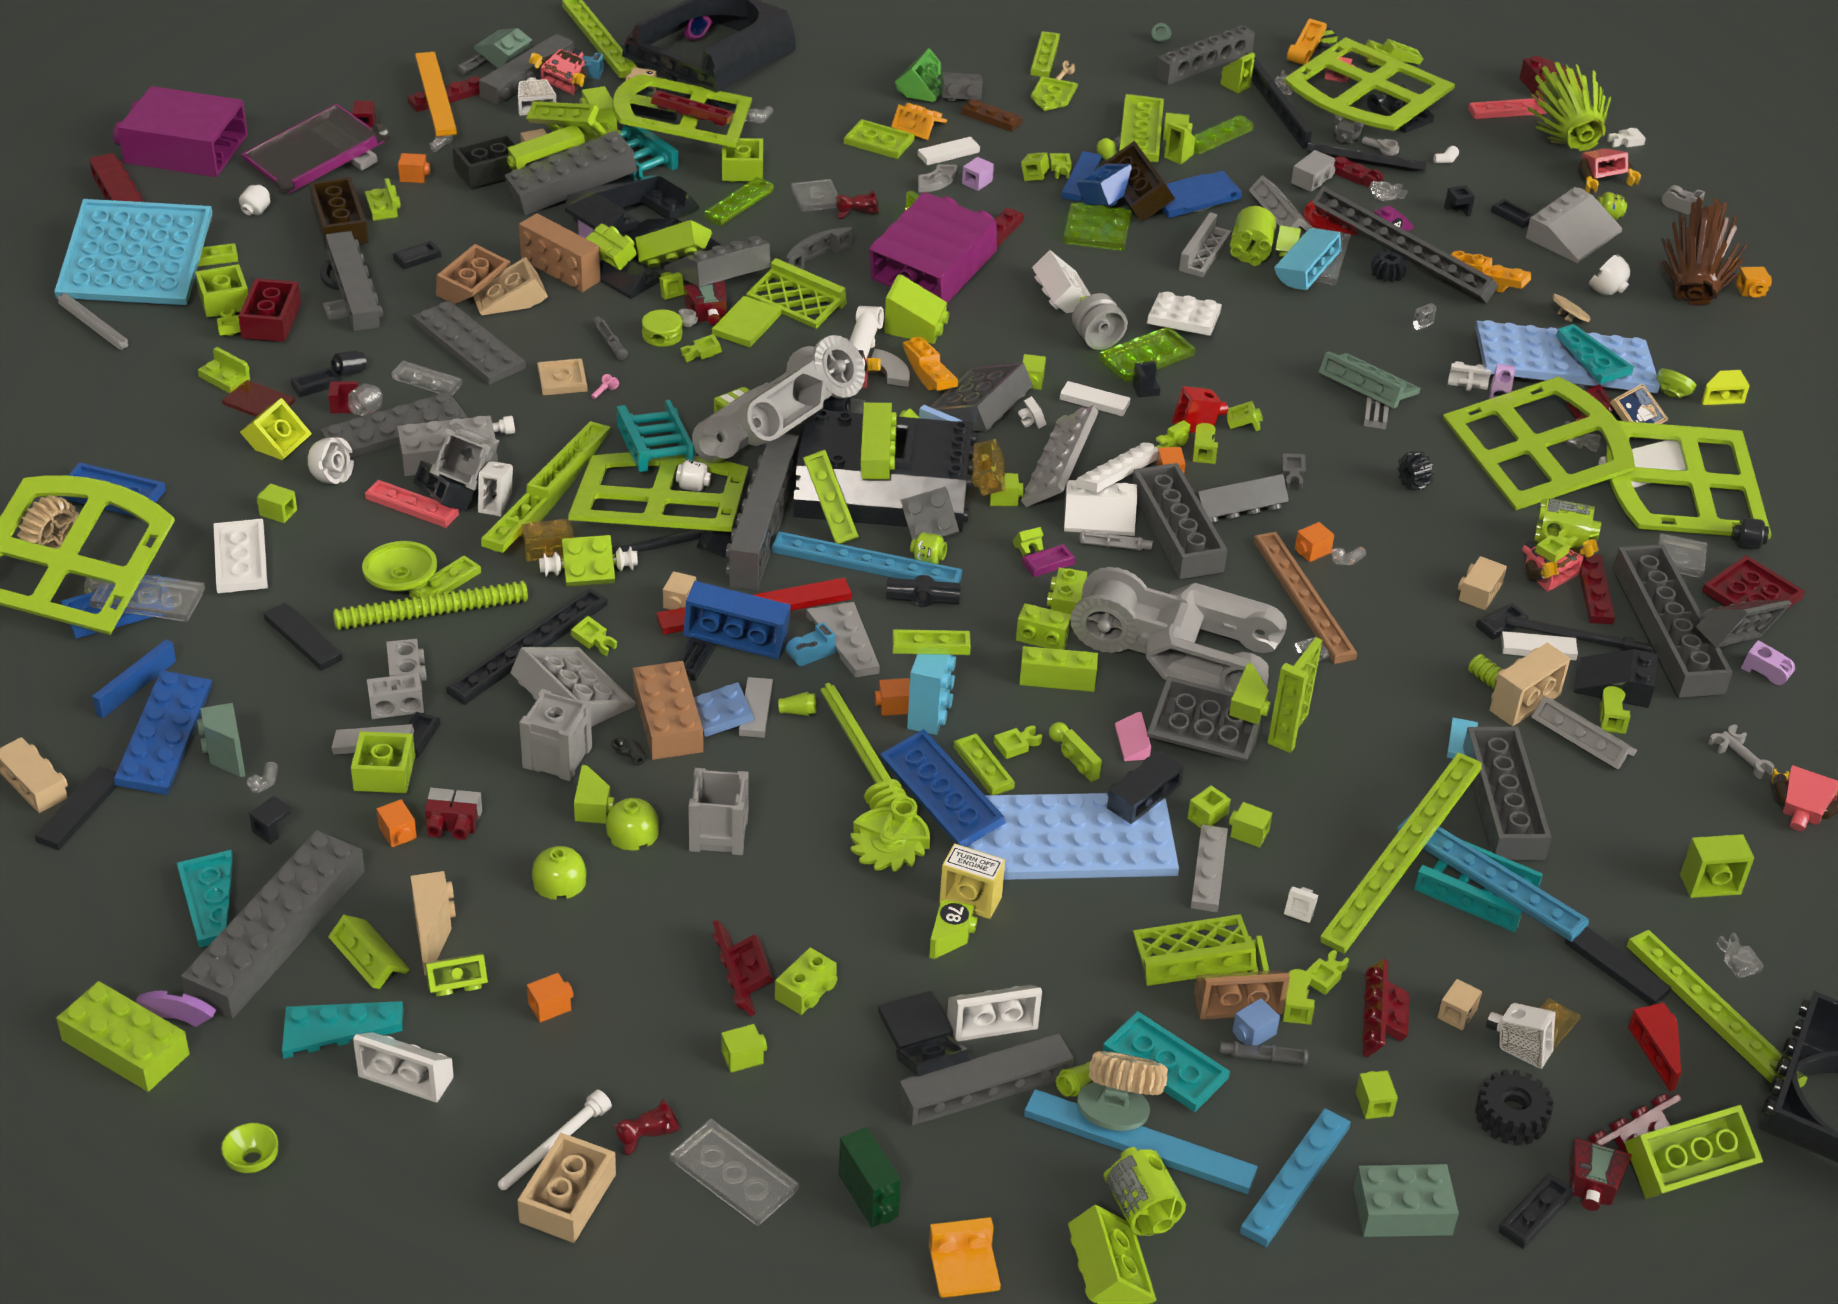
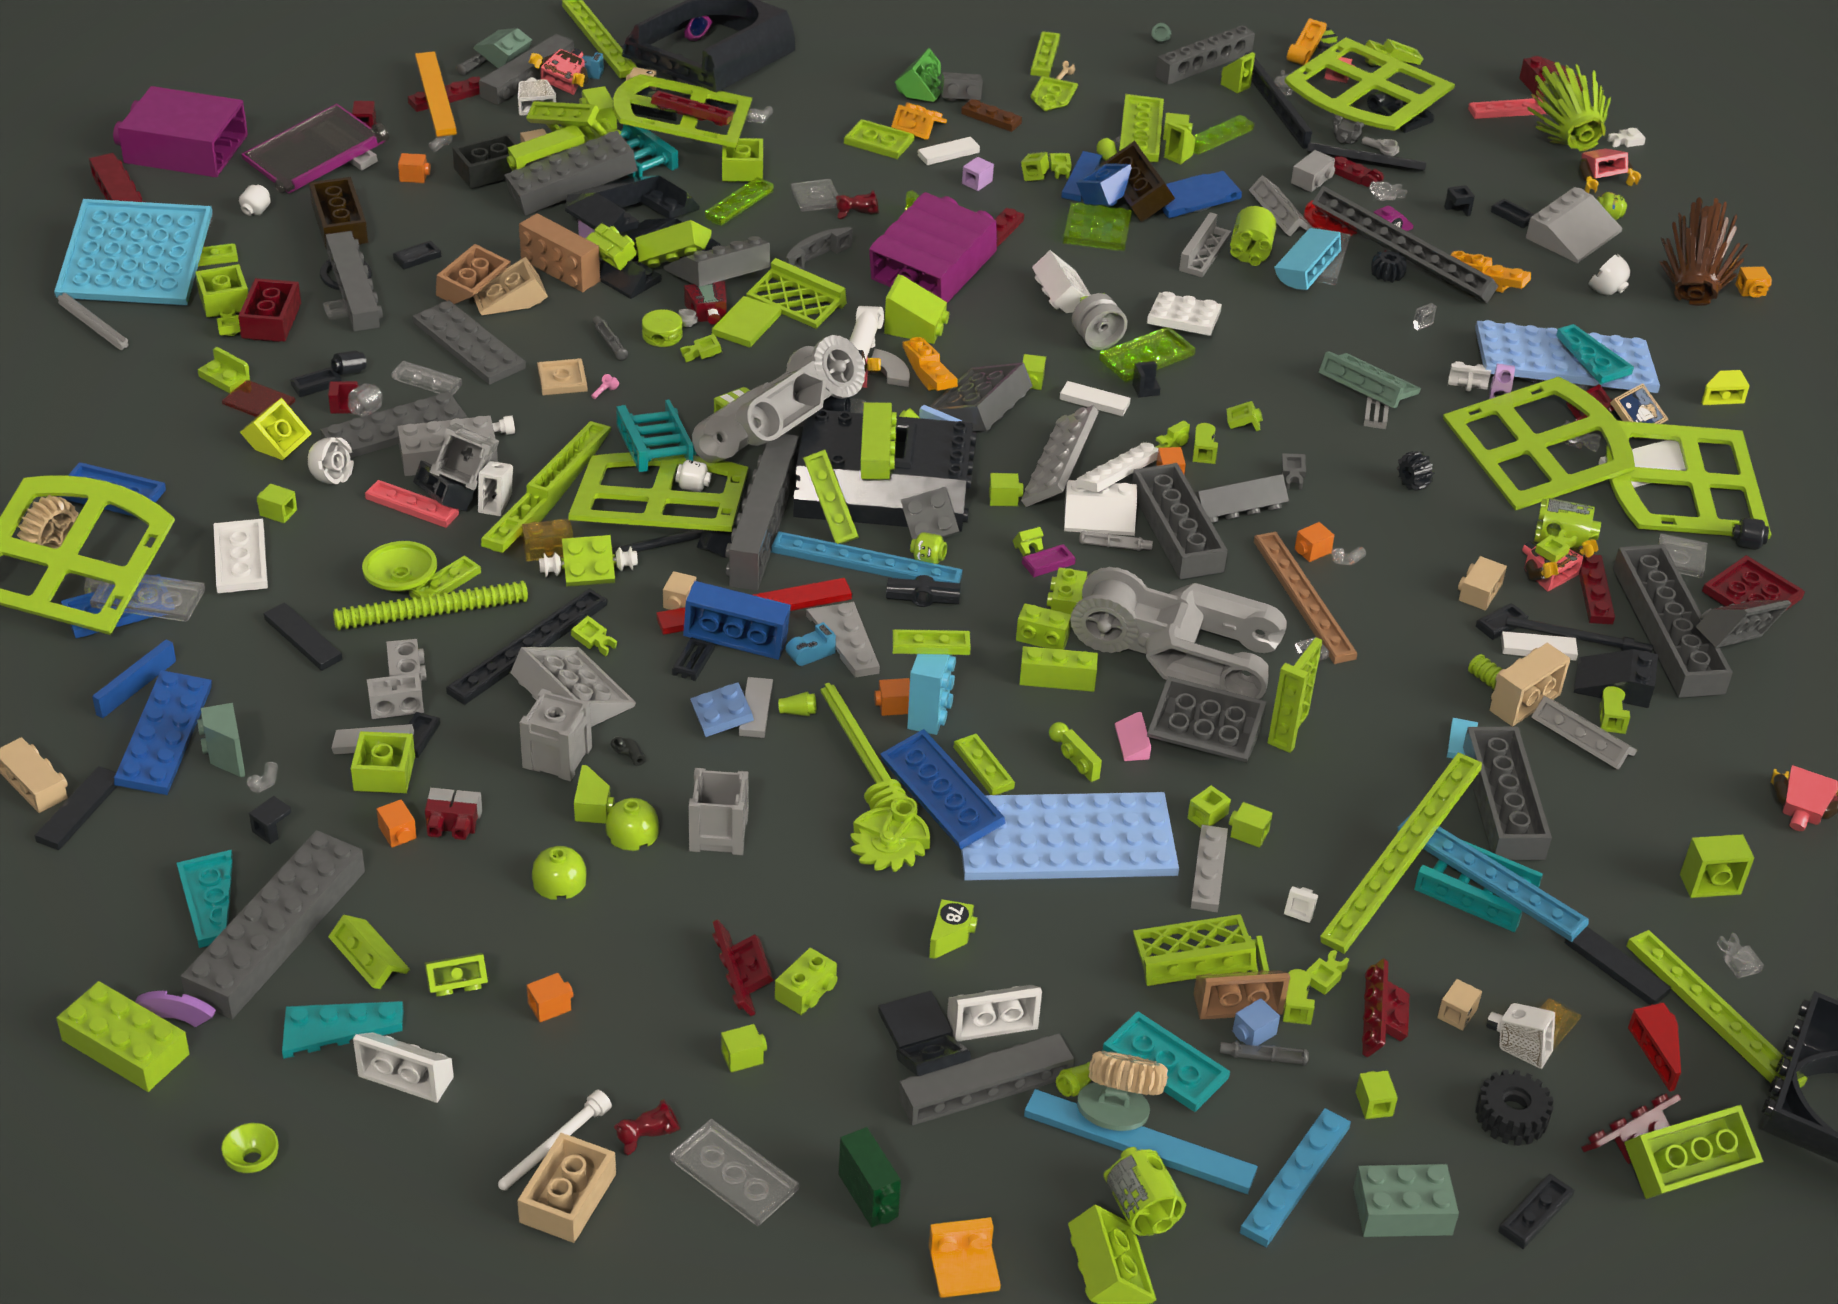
(383, 202): lime bracket -> none
(432, 912): tan slope -> none
(667, 710): medium nougat brick -> none
(671, 285): lime tile -> none
(938, 179): light grey tile -> none
(973, 879): light yellow brick -> none
(988, 467): clear yellow brick -> none
(1015, 743): lime plate -> none
(1032, 414): white tile -> none
(1144, 787): black brick -> none
(1198, 407): red torso -> none
(1250, 697): lime slope -> none
(1286, 239): lime slope -> none
(1447, 157): white arm -> none
(1573, 309): tan piece -> none
(1596, 1173): dark red torso -> none
(1675, 384): lime piece -> none
(1679, 199): light grey leg -> none
(1735, 742): light grey bar -> none
(1769, 663): lavender leg -> none

